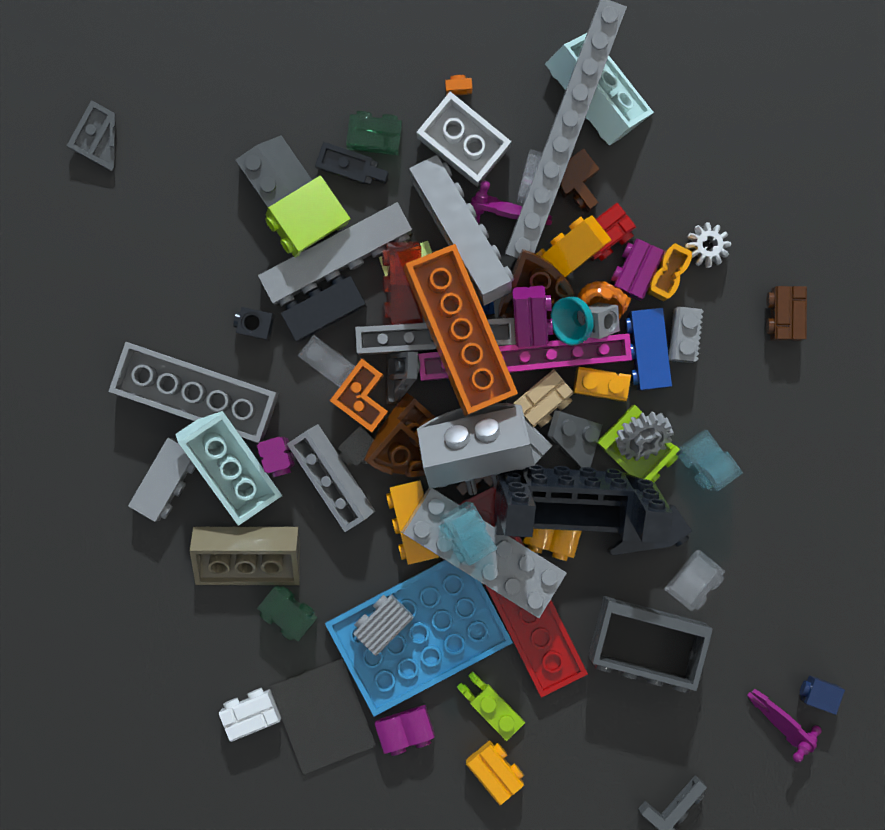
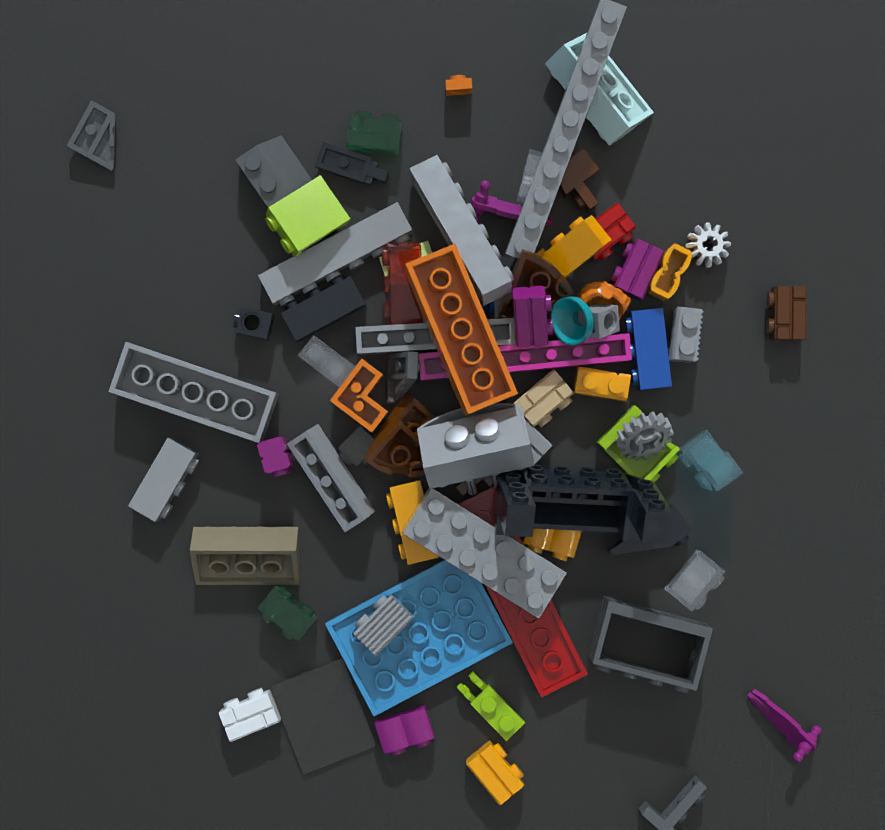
(228, 466): light aqua slope -> none
(463, 139): white brick -> none
(467, 532): clear light blue brick -> none
(575, 437): dark grey wing -> none
(821, 694): dark blue brick -> none

